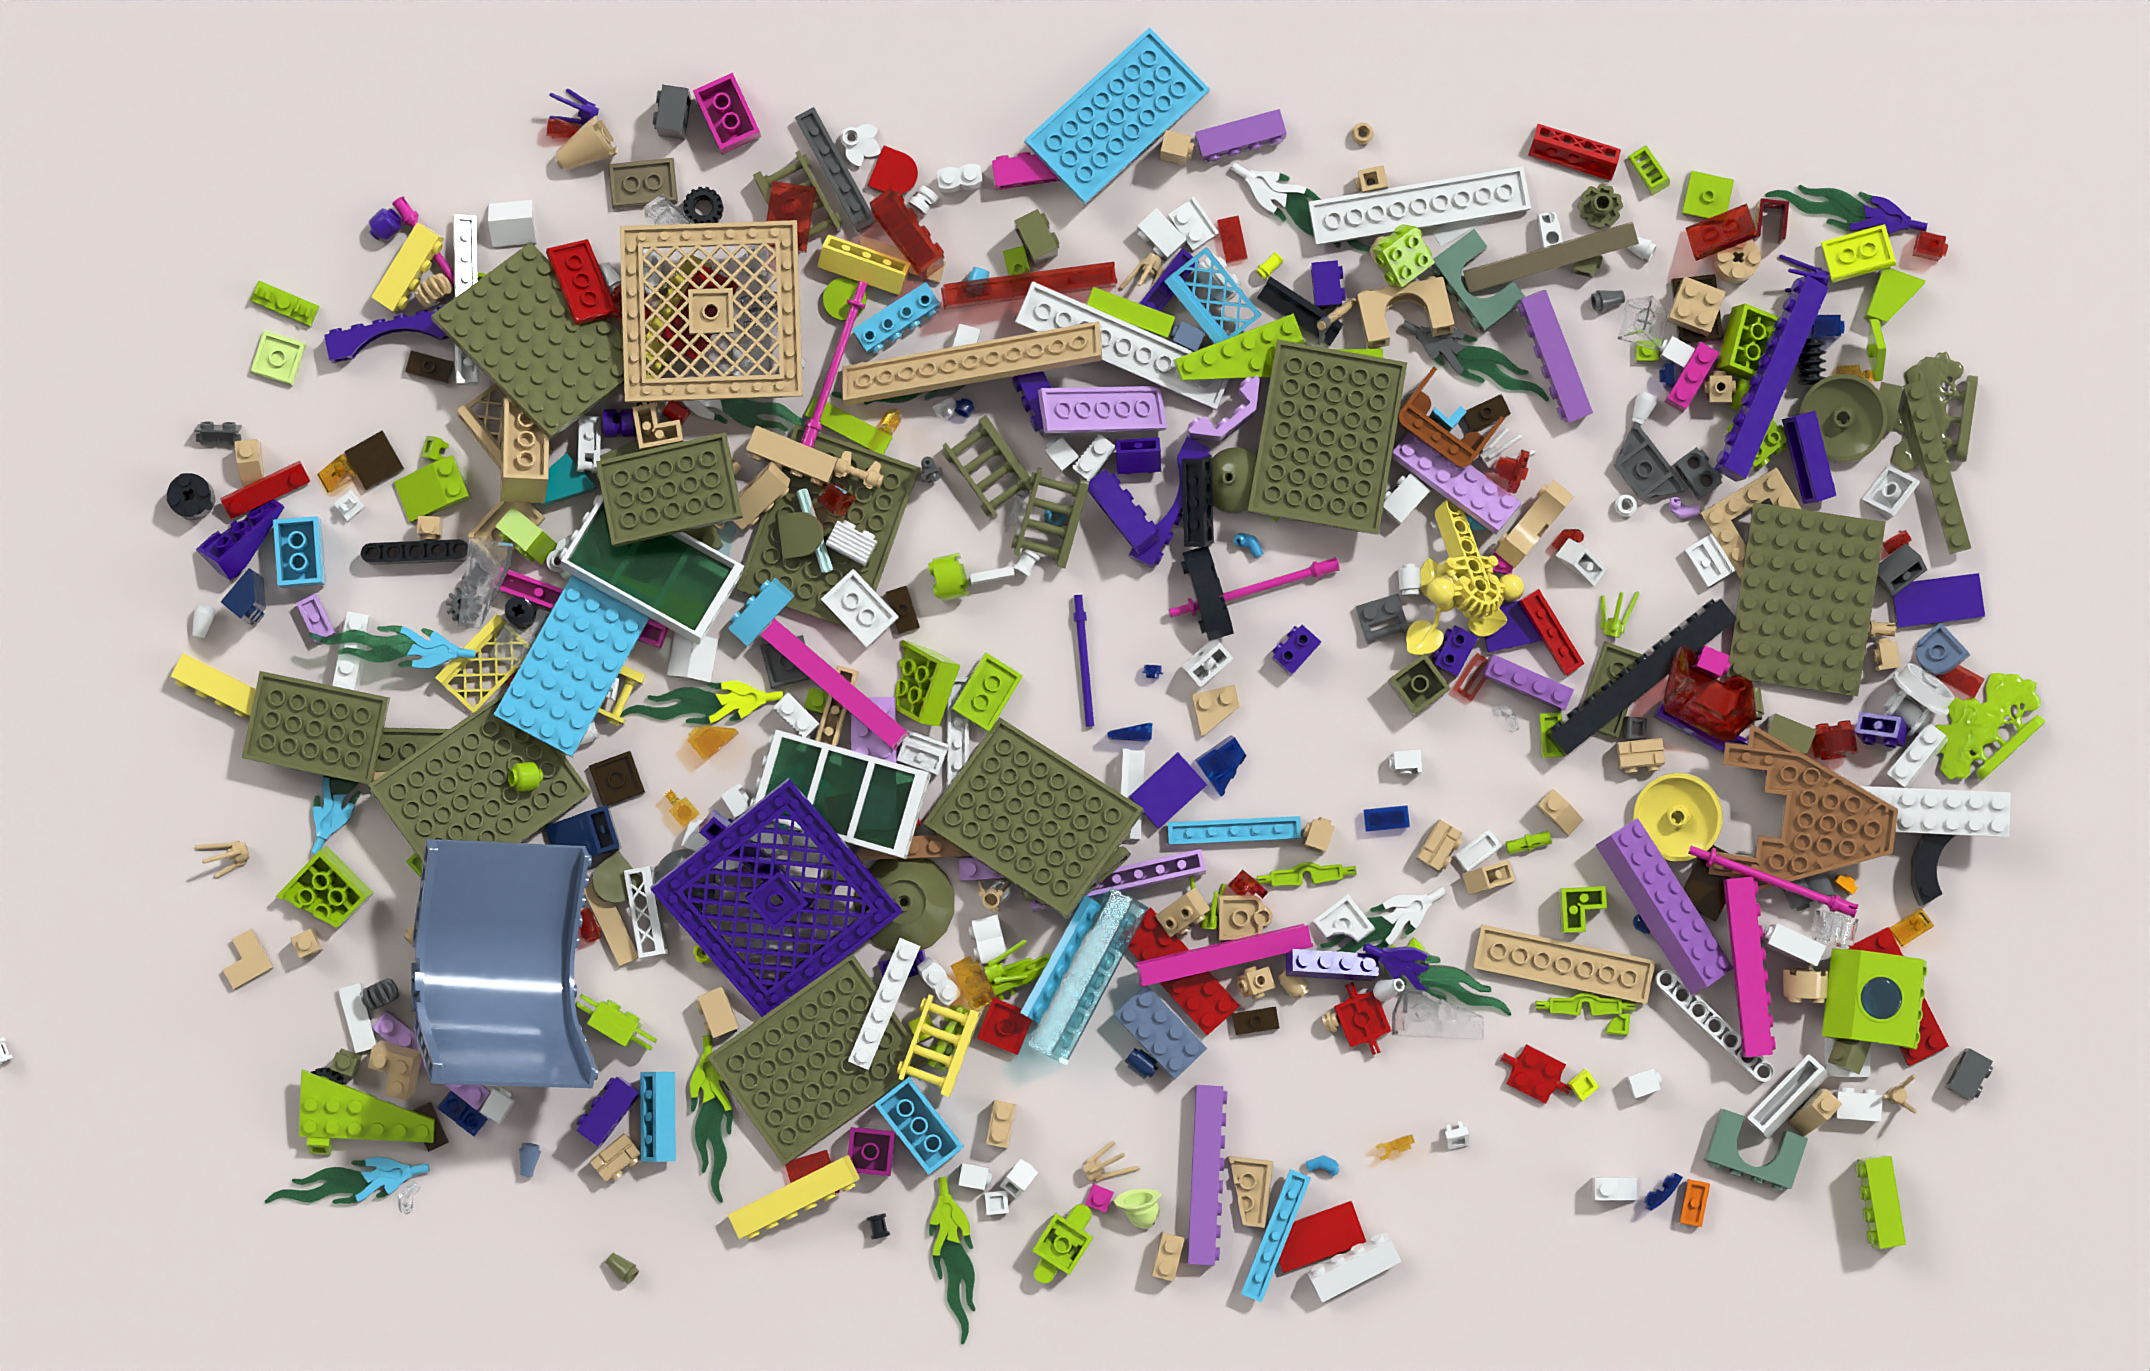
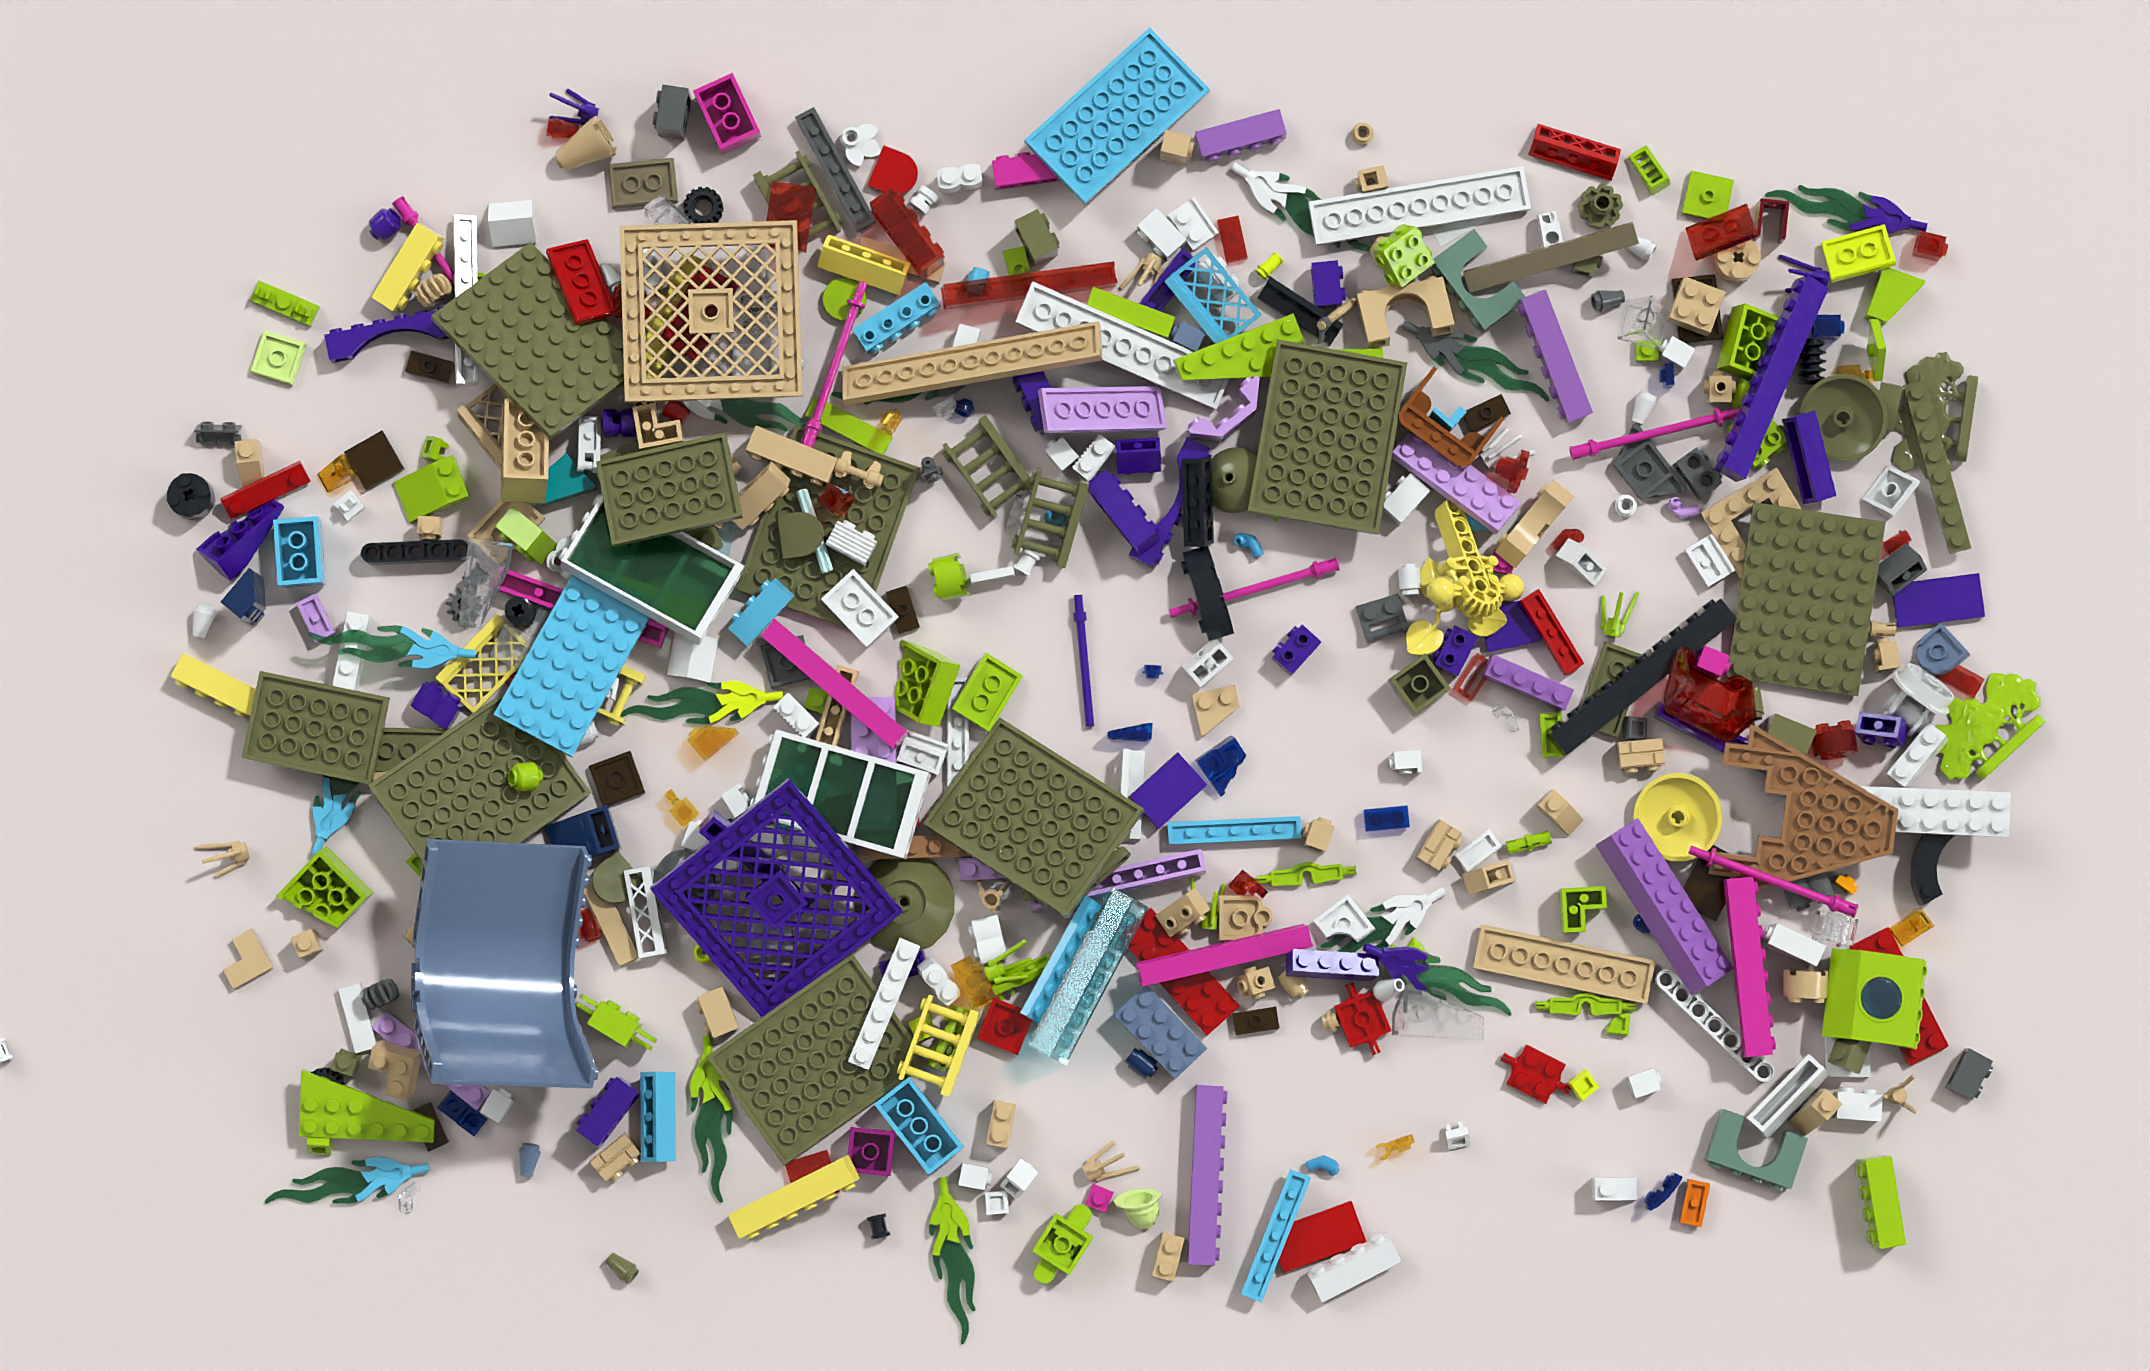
(437, 704): none -> dark purple brick
(1252, 1186): tan wing -> none
(1592, 447): none -> dark pink bar
(1691, 377): dark pink brick -> none

